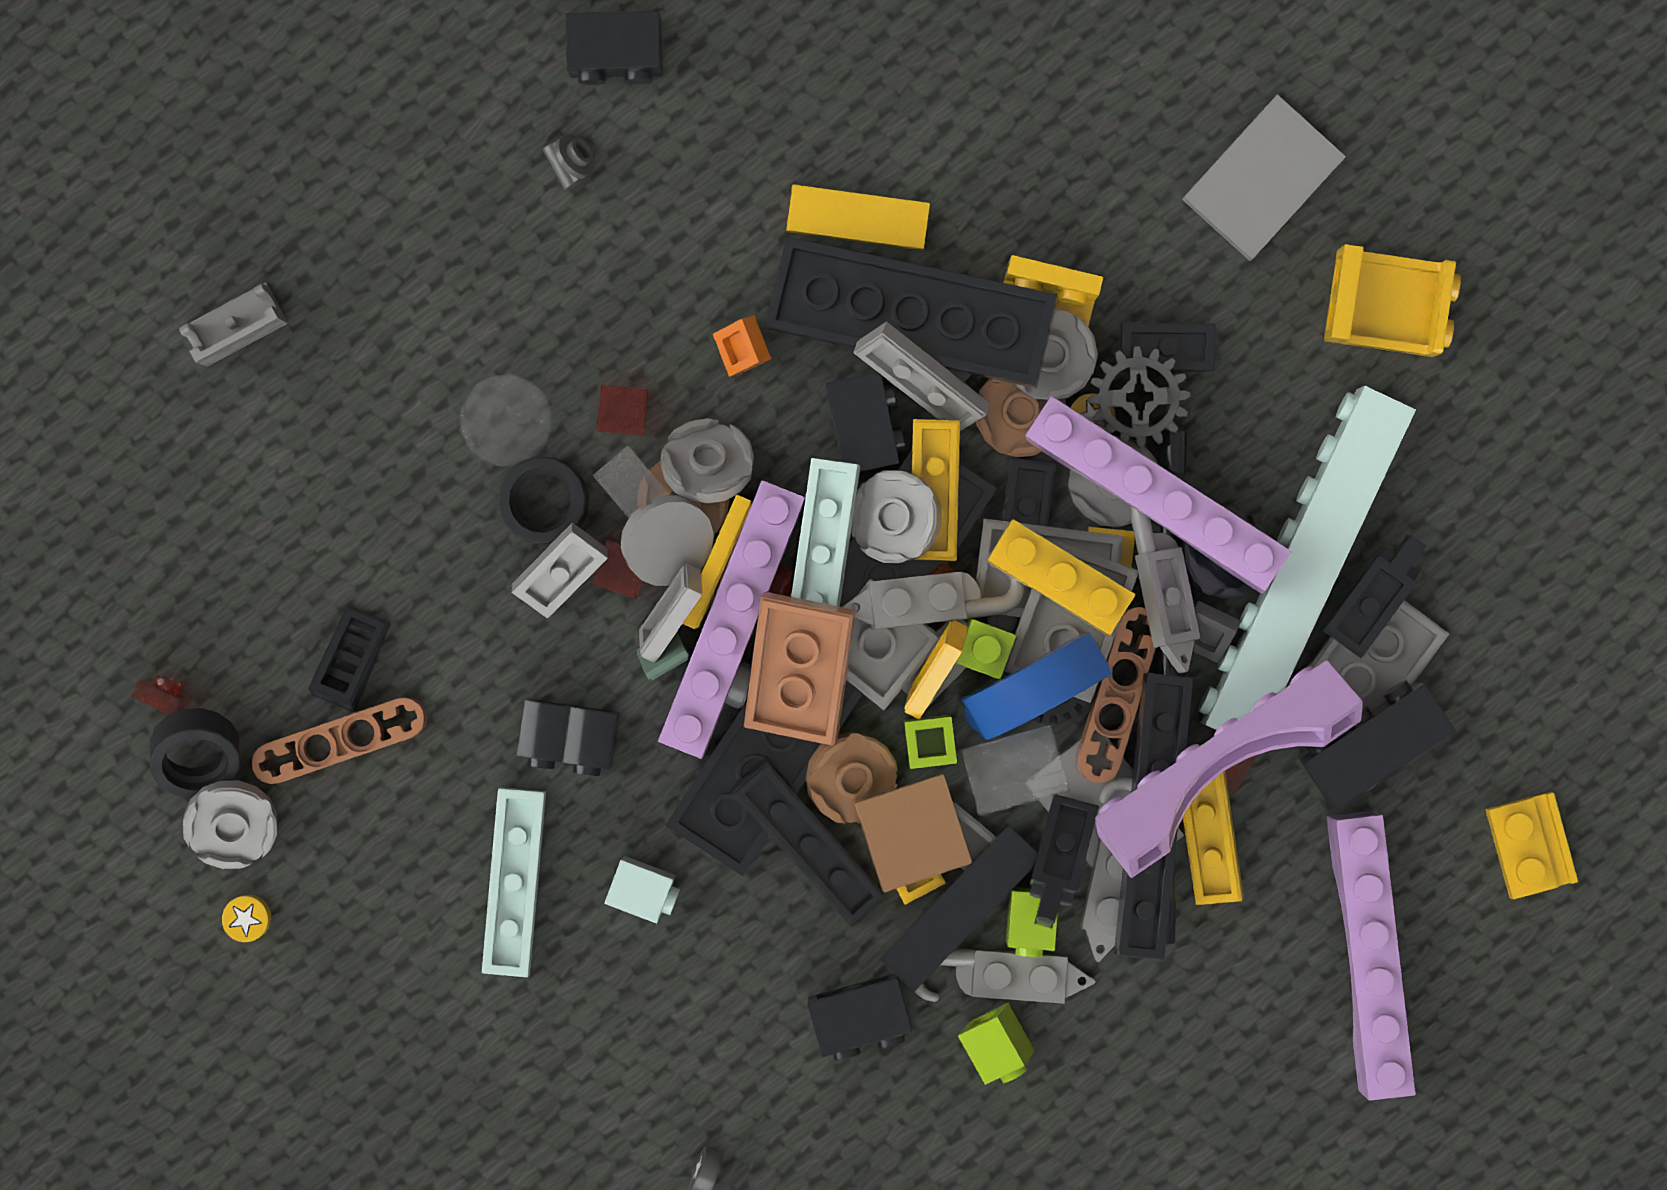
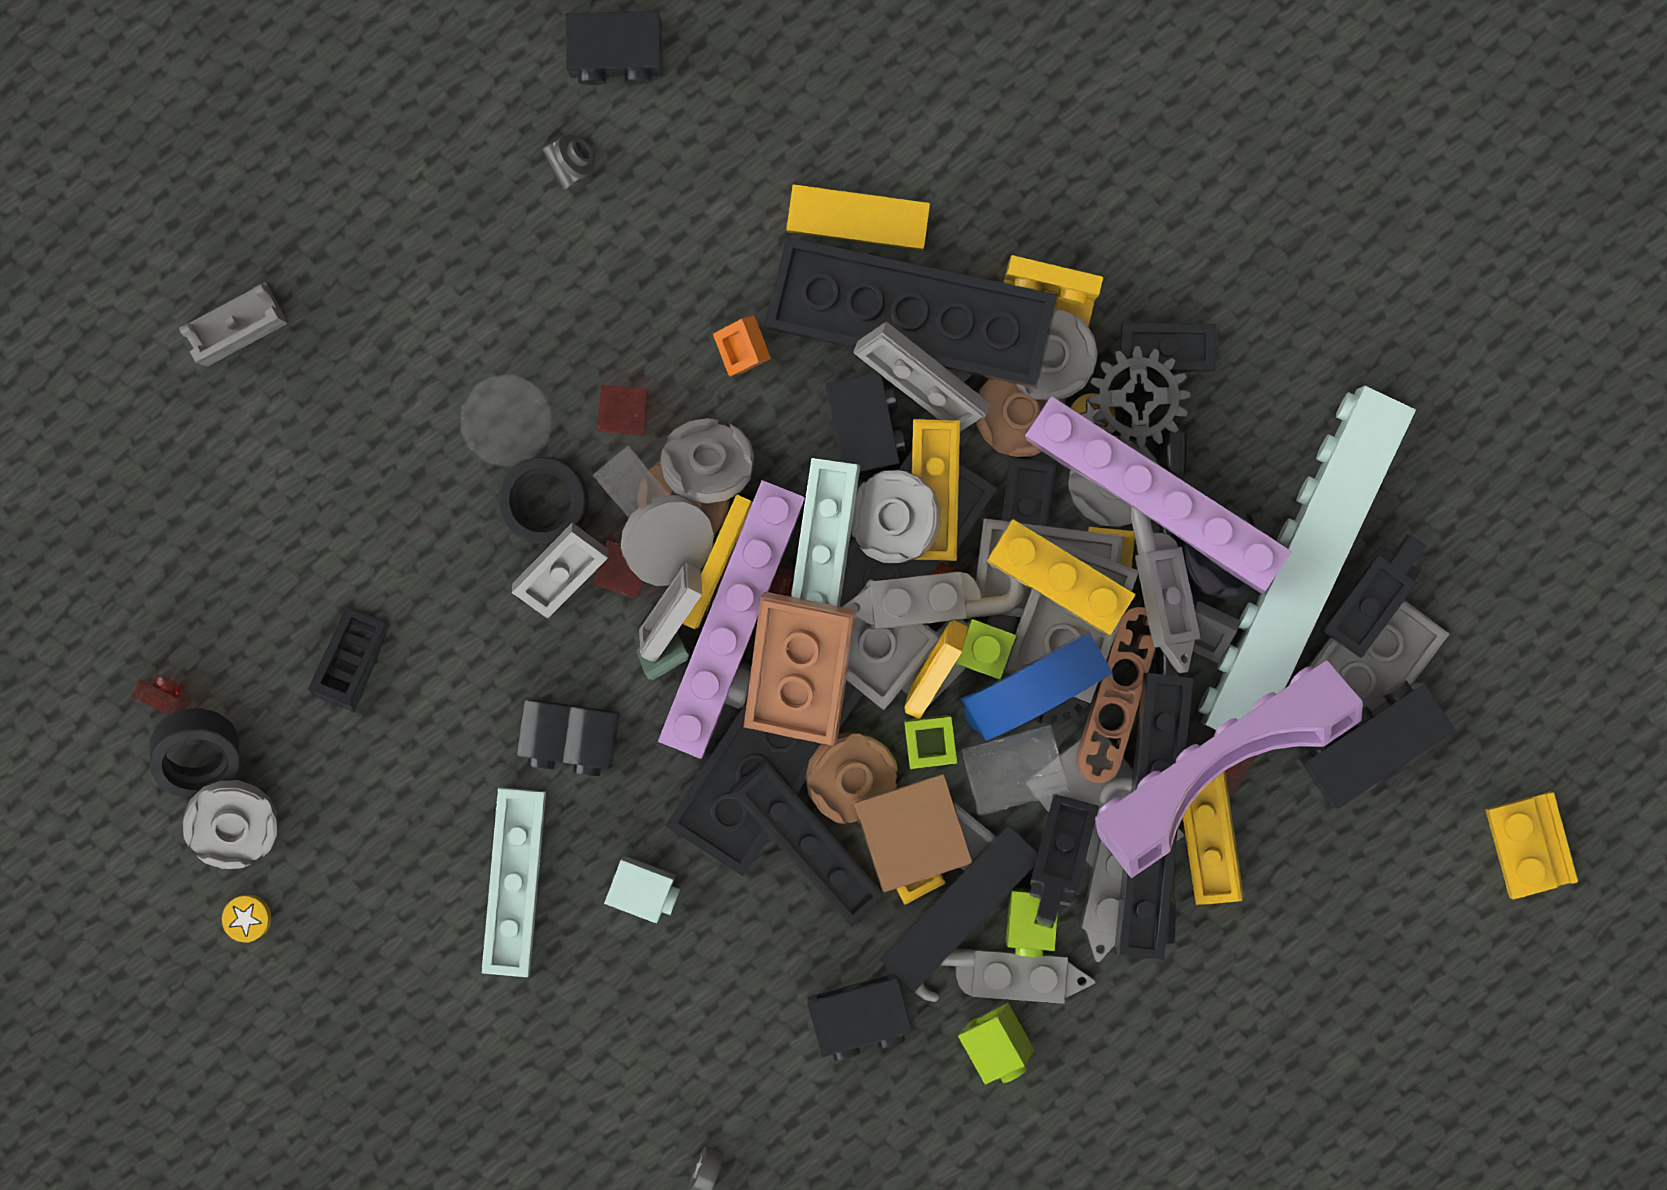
(340, 741): nougat beam -> none
(1263, 177): light grey tile -> none
(1374, 960): lavender arch -> none
(1391, 302): yellow panel -> none

